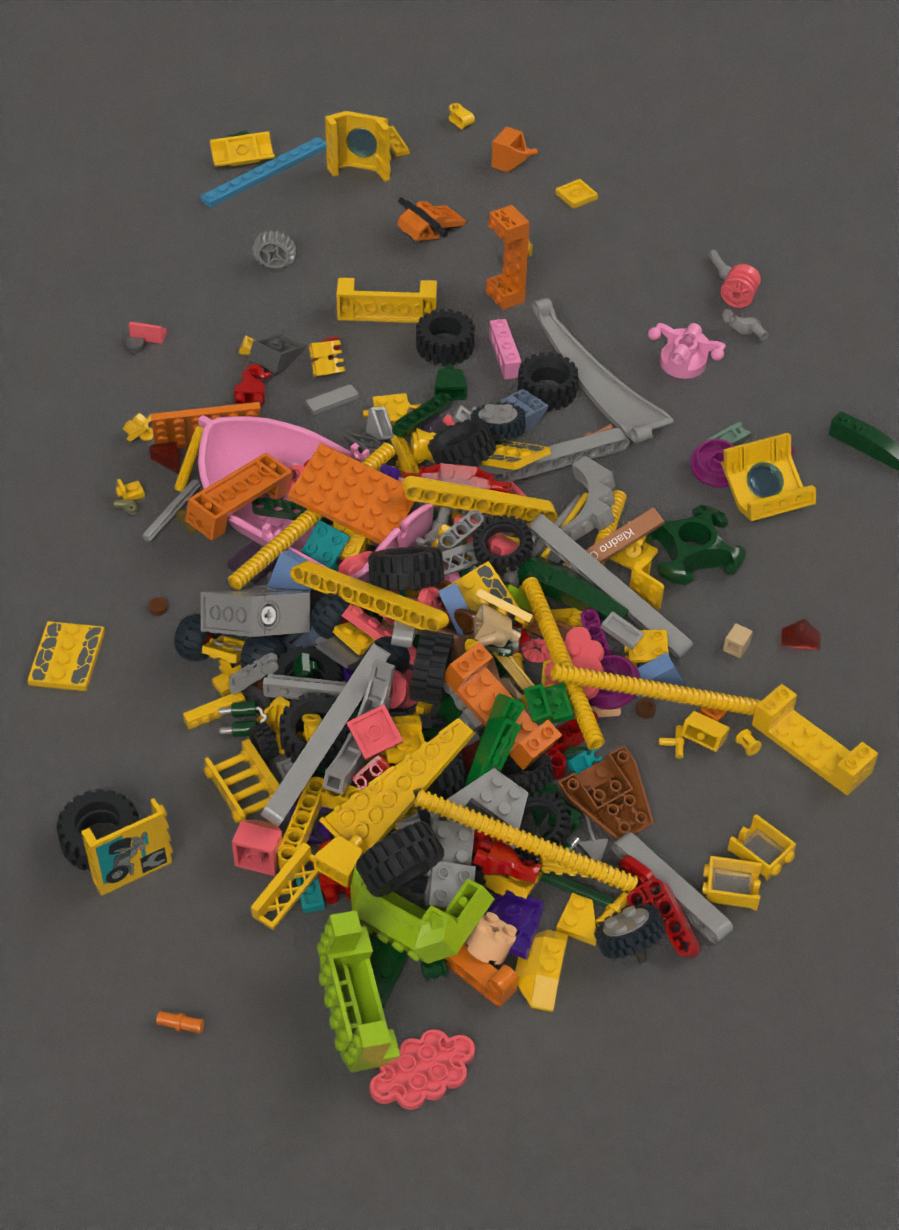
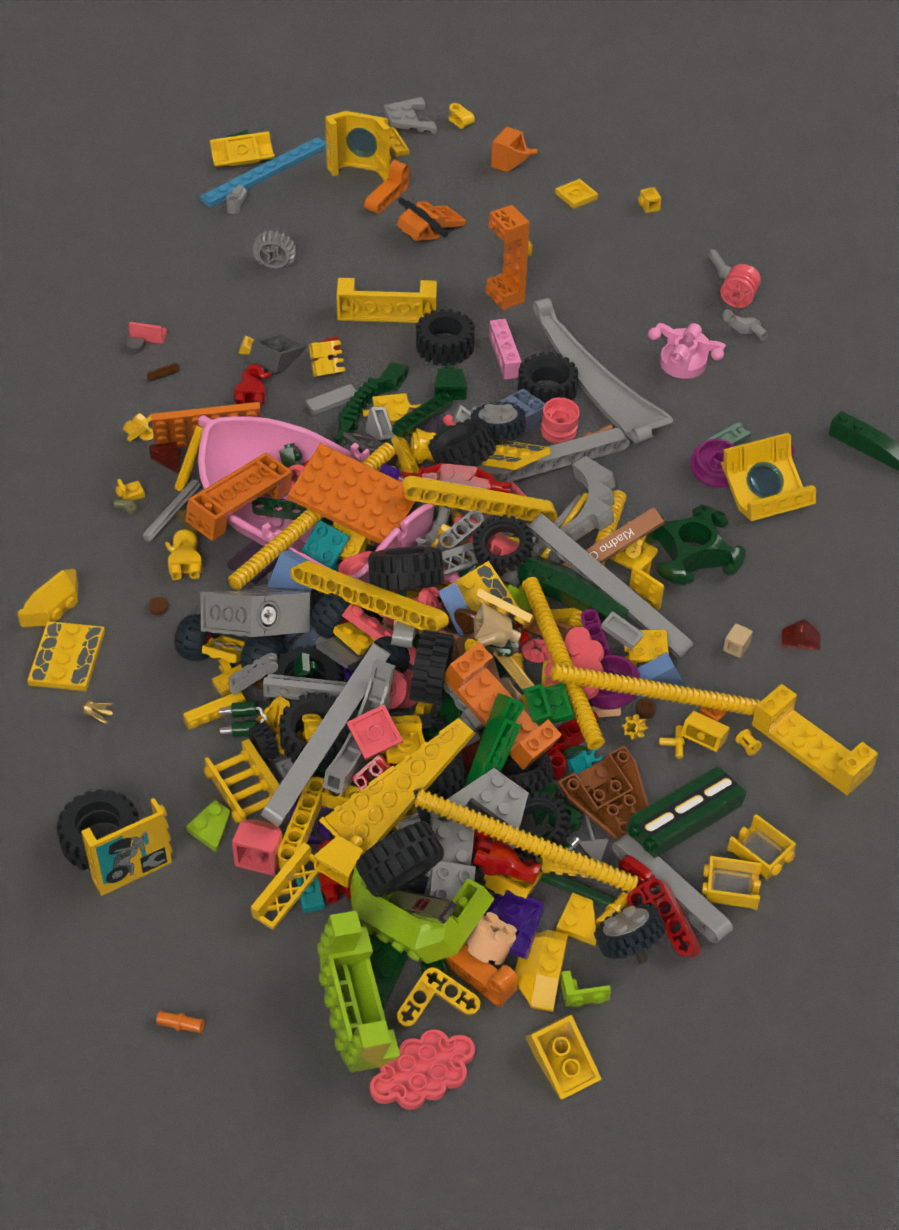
(50, 600): none -> yellow wedge
(95, 709): none -> pearl gold piece
(162, 371): none -> reddish brown axle
(183, 556): none -> yellow hips
(210, 825): none -> lime wing
(235, 199): none -> light grey piece
(291, 455): none -> brick
(389, 189): none -> orange beam
(389, 381): none -> dark green piece
(402, 115): none -> light grey wing
(423, 906): none -> tile
(431, 989): none -> yellow beam
(559, 420): none -> coral wheel
(563, 1057): none -> yellow slope
(576, 997): none -> lime bracket
(630, 724): none -> yellow gear
(649, 200): none -> yellow brick
(685, 811): none -> dark green brick

